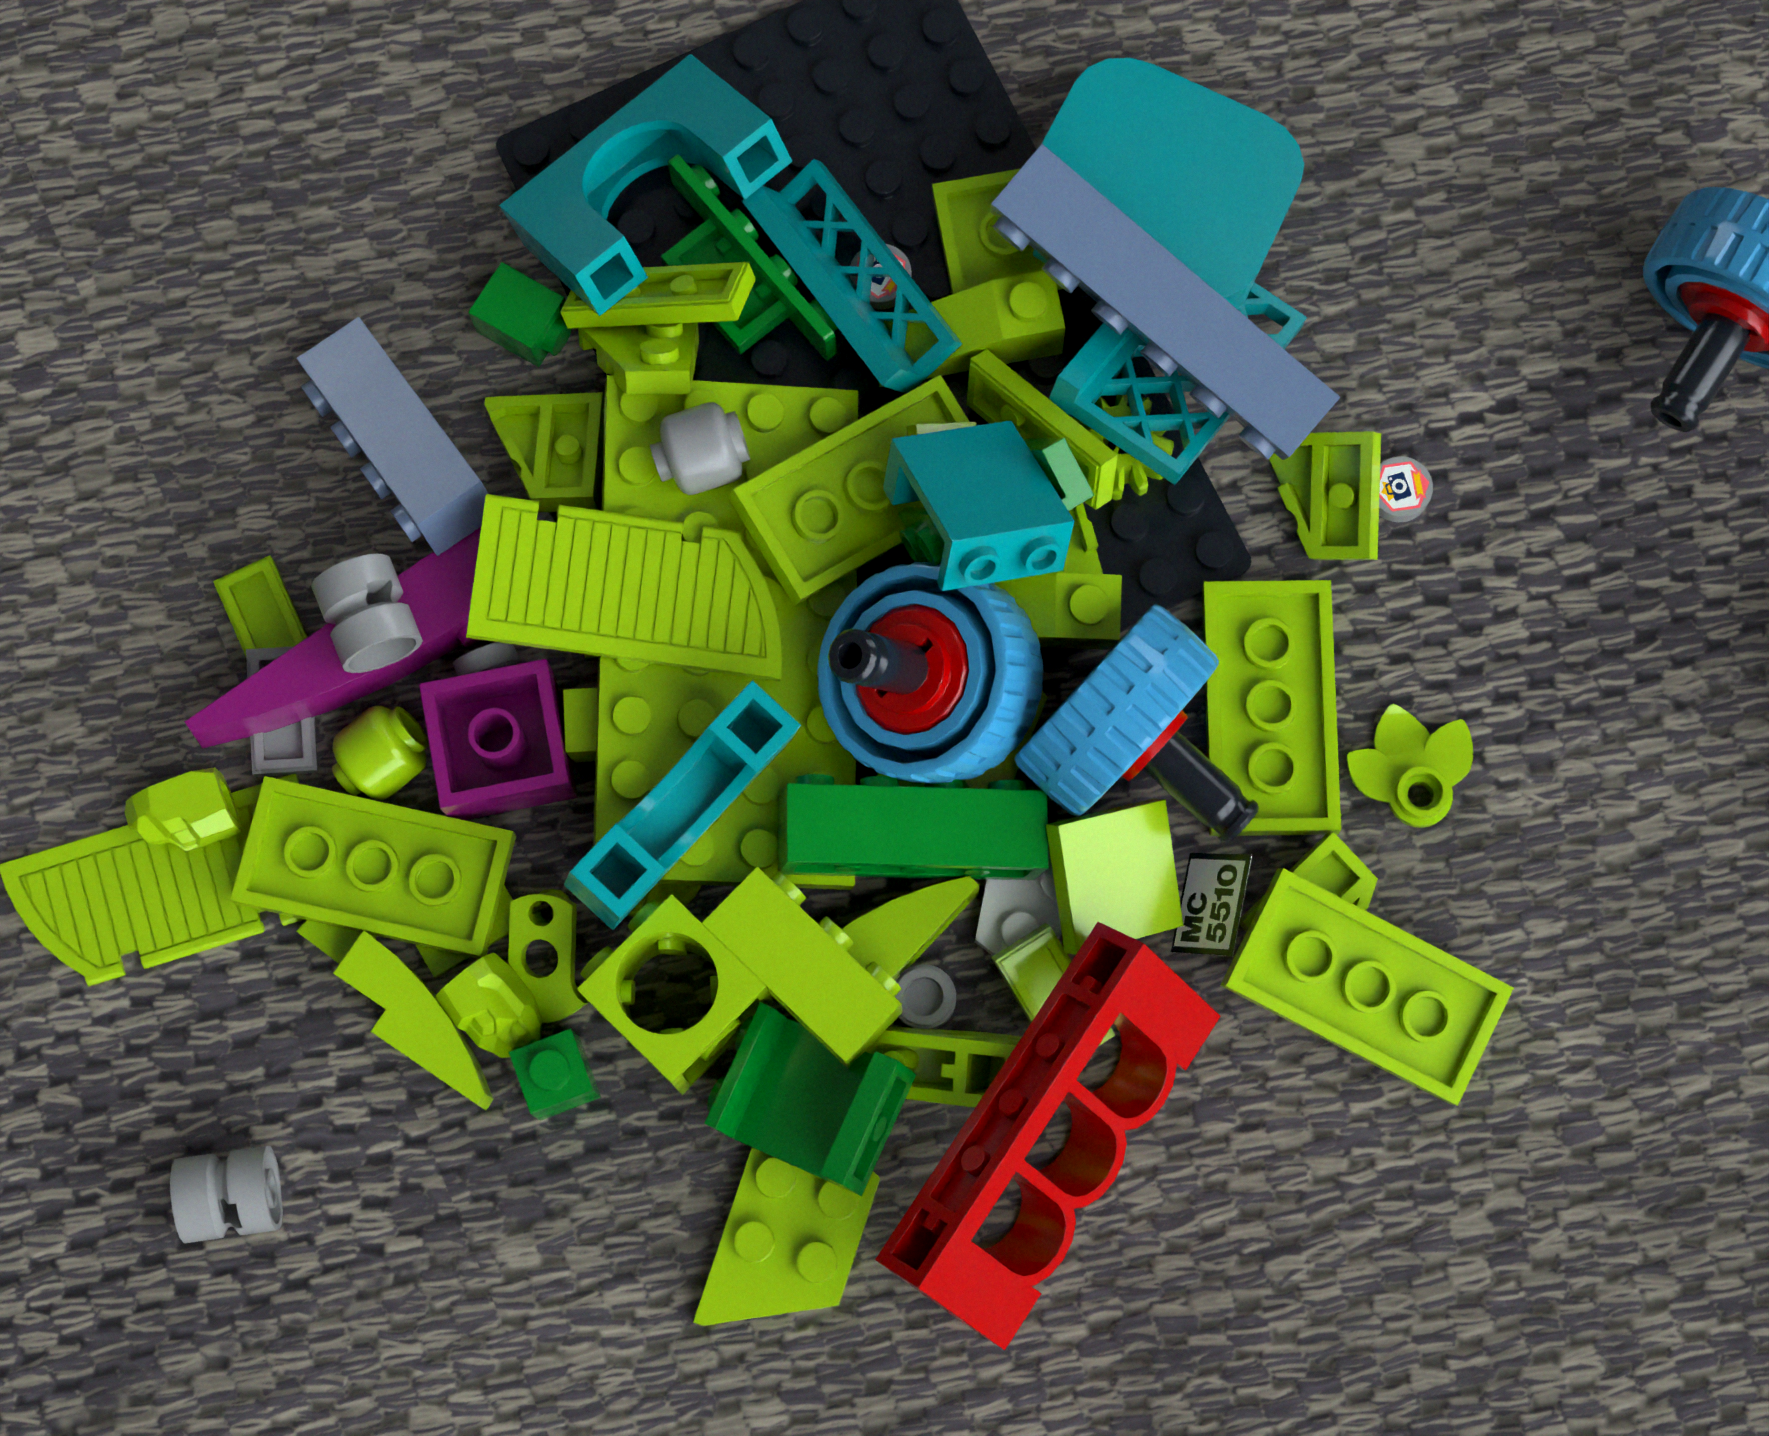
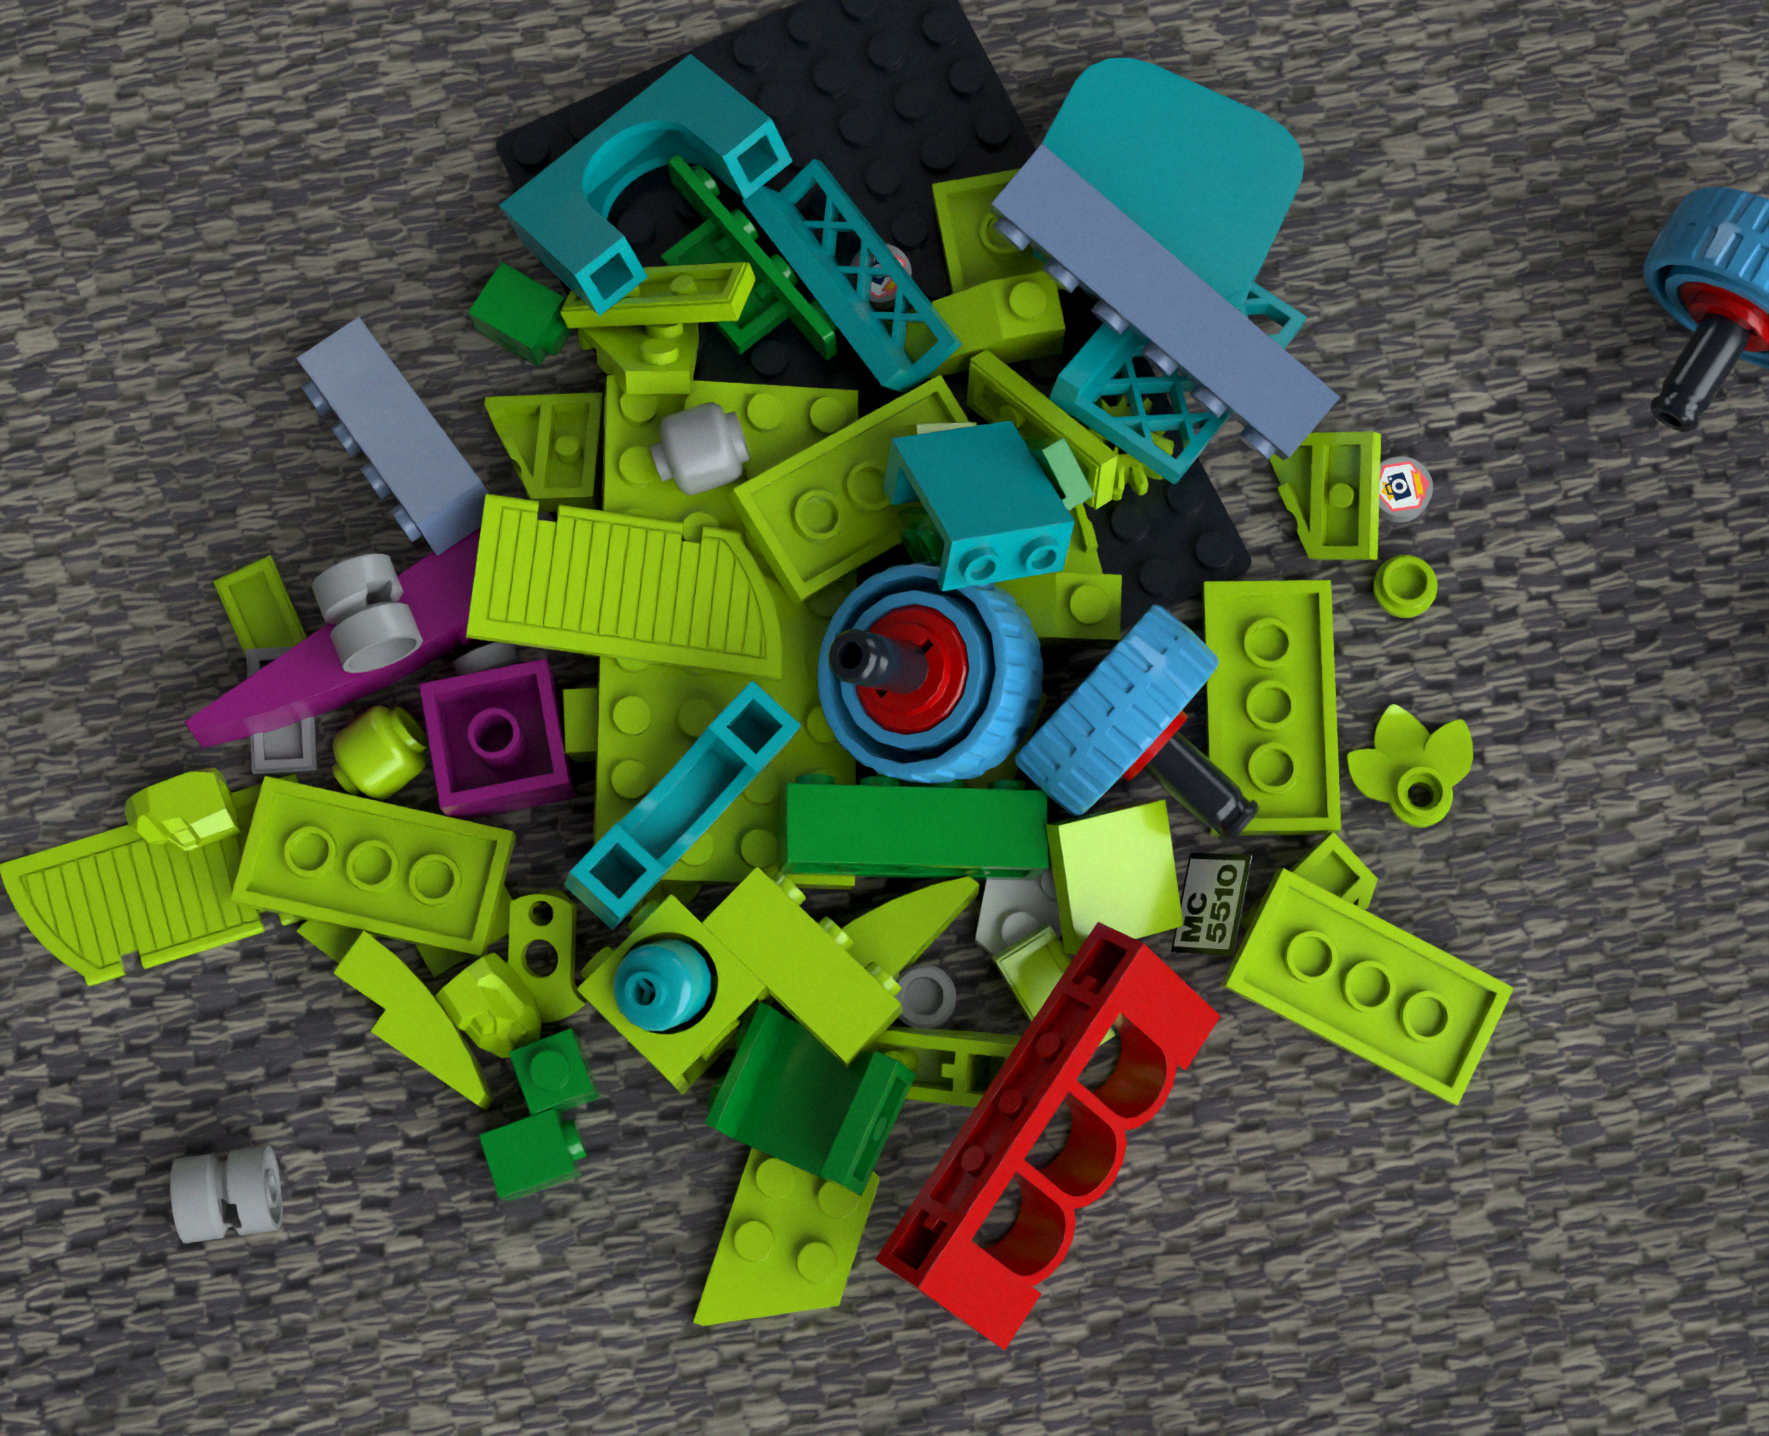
(533, 1154): none -> green brick
(662, 985): none -> teal head
(1405, 586): none -> lime plate

